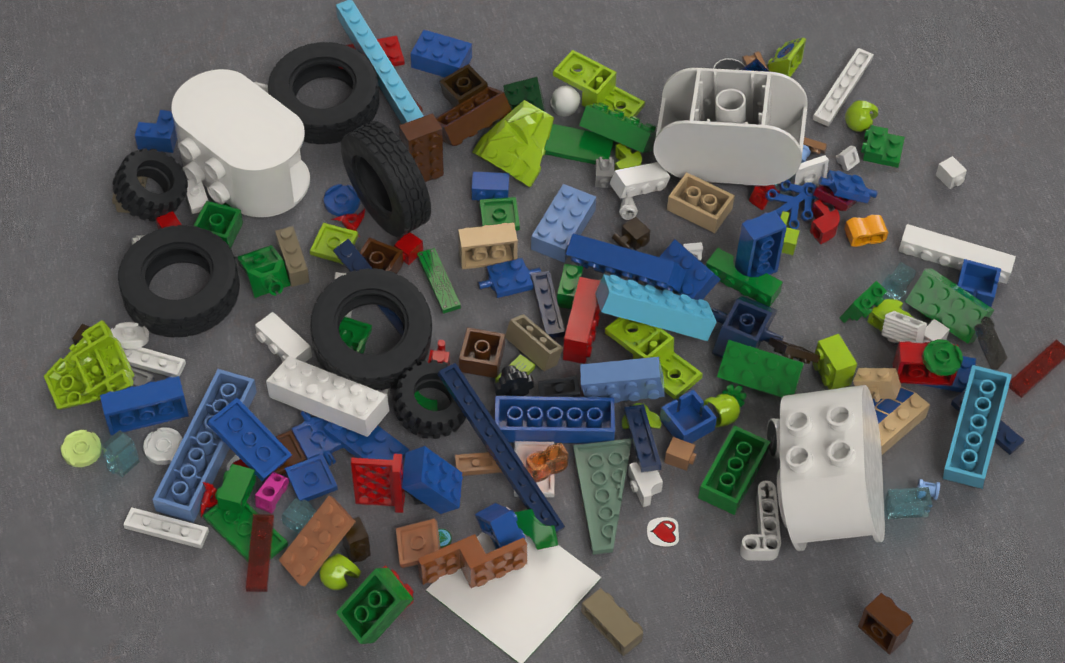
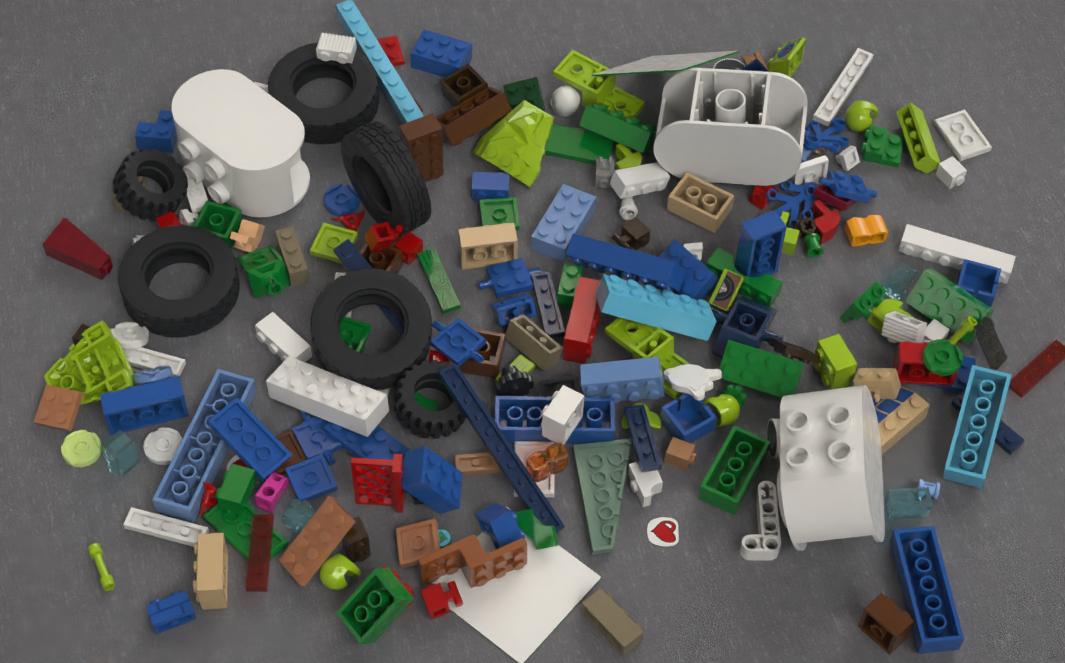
(58, 408): none -> nougat plate
(77, 250): none -> dark red slope
(106, 580): none -> lime bar
(152, 375): none -> medium blue tile
(170, 611): none -> blue brick
(187, 218): none -> white tile
(211, 571): none -> tan brick
(248, 236): none -> light nougat brick
(336, 48): none -> white brick
(381, 236): none -> red brick
(437, 600): none -> red brick
(458, 342): none -> blue plate
(513, 308): none -> blue brick
(562, 415): none -> white brick
(666, 63): none -> white piece
(692, 379): none -> white tile
(726, 290): none -> panel
(805, 227): none -> dark brown bush
(813, 245): none -> green bush
(814, 142): none -> blue plant
(918, 138): none -> lime brick
(926, 590): none -> blue brick
(962, 135): none -> white tile
(967, 325): none -> lime bar

